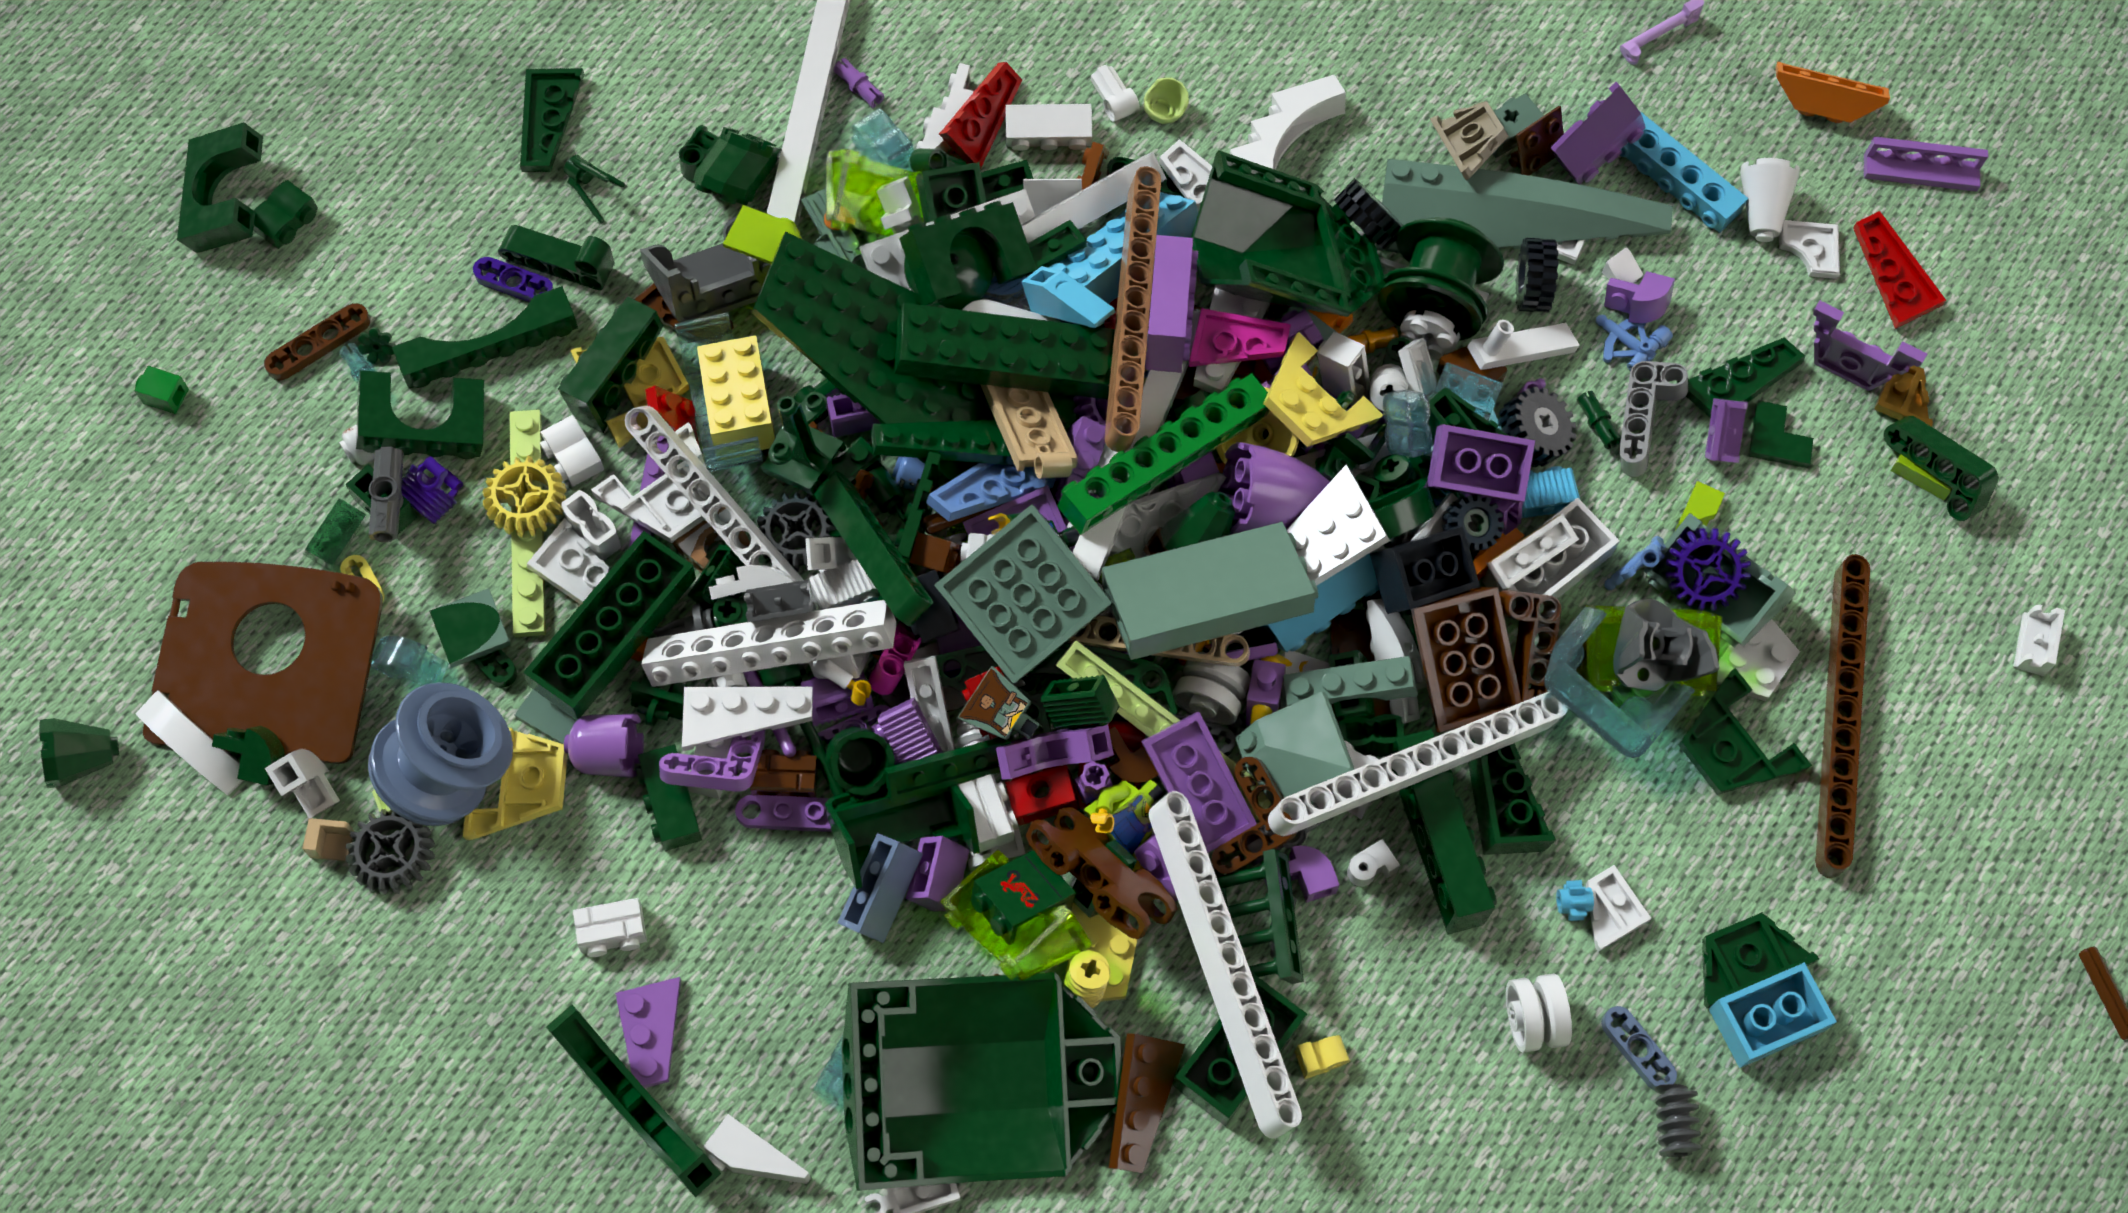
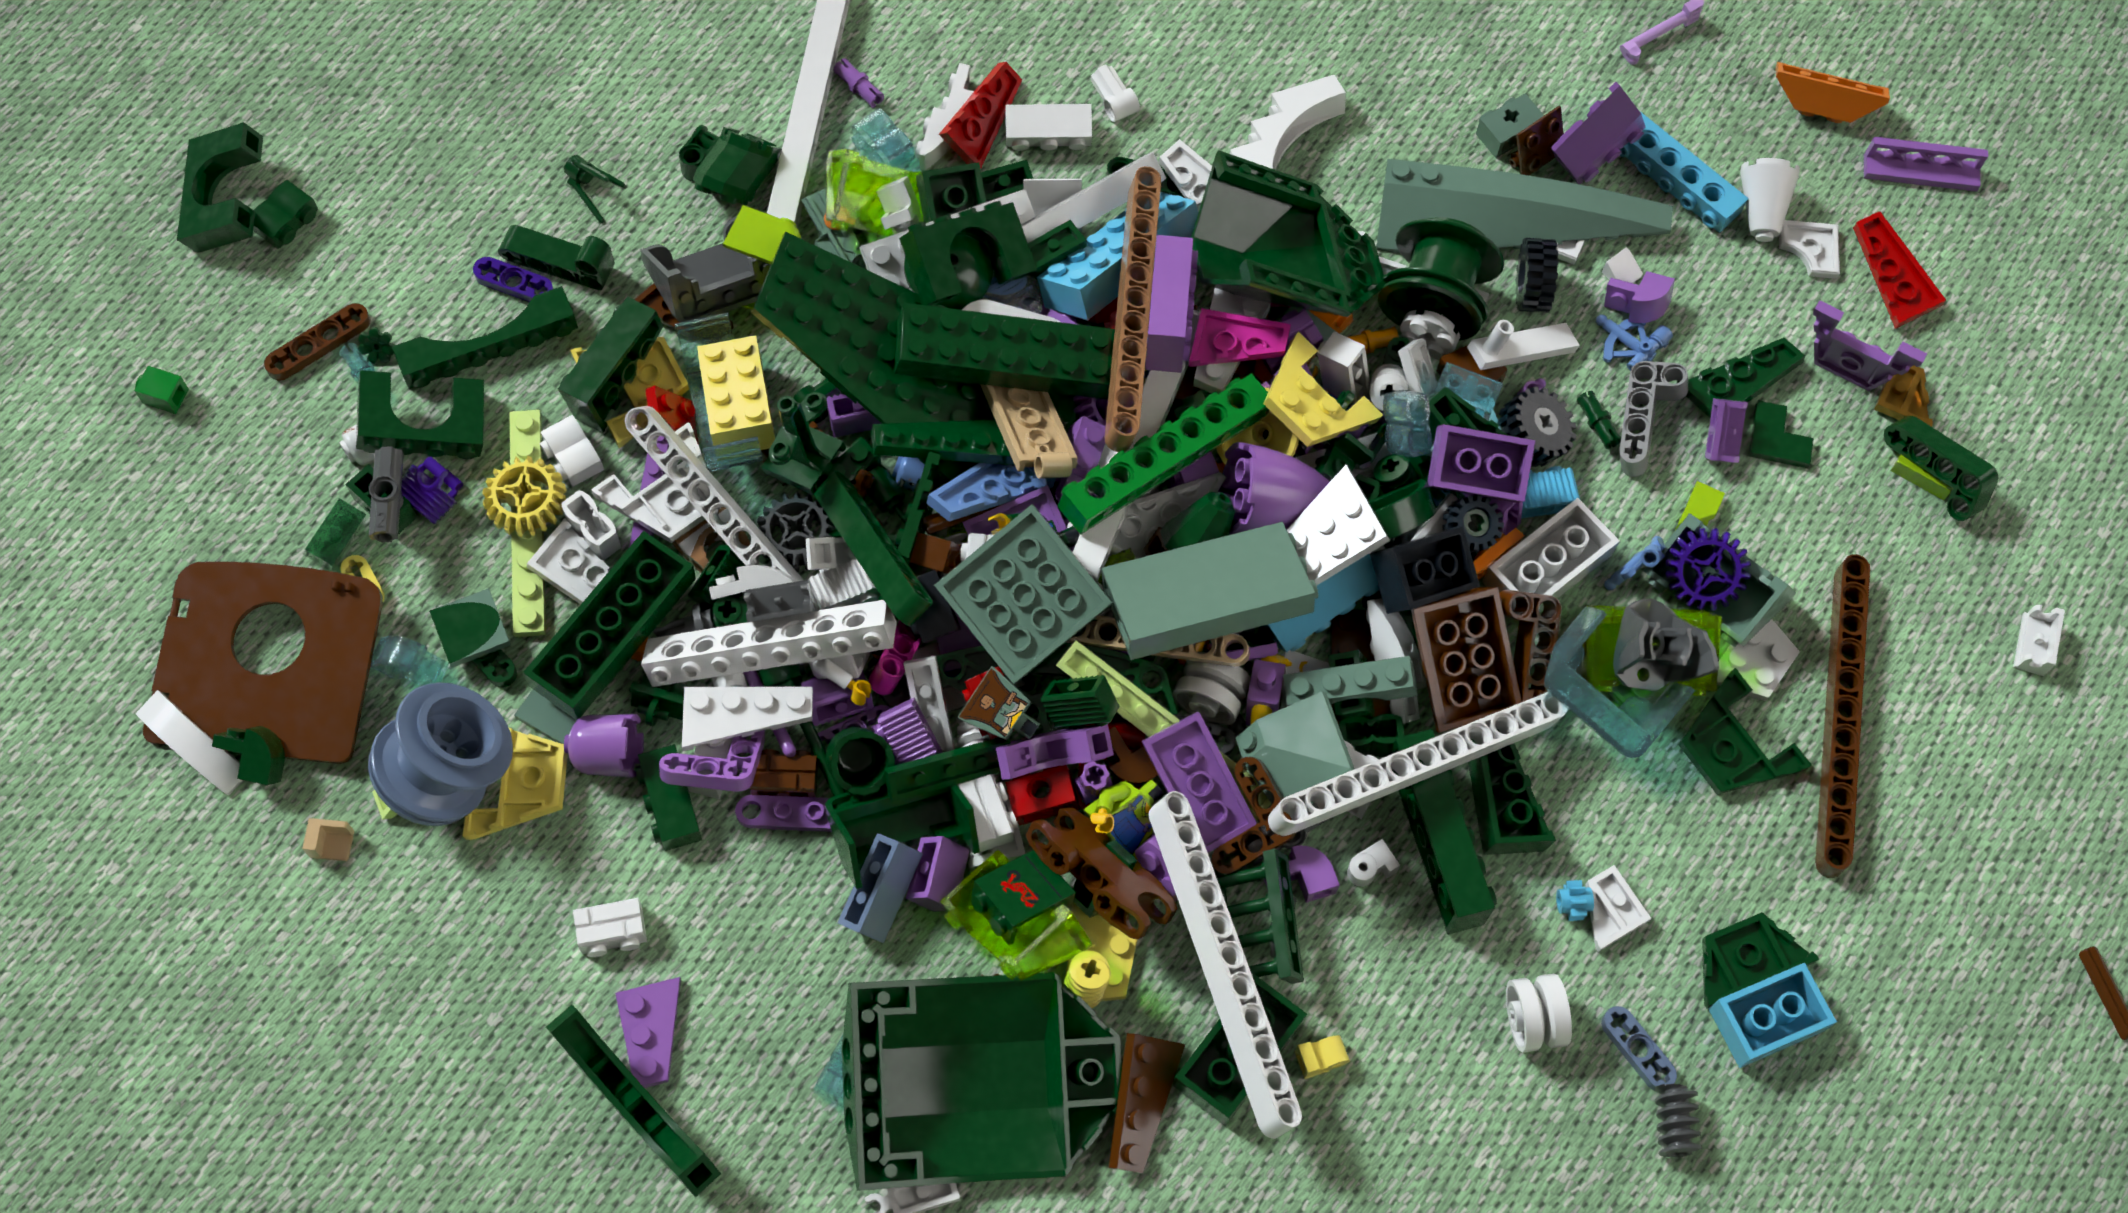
(74, 750): dark green cone -> none
(304, 775): white brick -> none
(381, 860): dark grey gear -> none
(546, 112): dark green wing -> none
(748, 1154): white slope -> none
(929, 159): dark green piece -> none
(1061, 297): medium azure slope -> none
(1093, 161): dark orange wing -> none
(1166, 100): yellowish green hair -> none
(1369, 214): black wheel -> none
(1471, 136): dark tan wing -> none
(1532, 551): white plate -> none

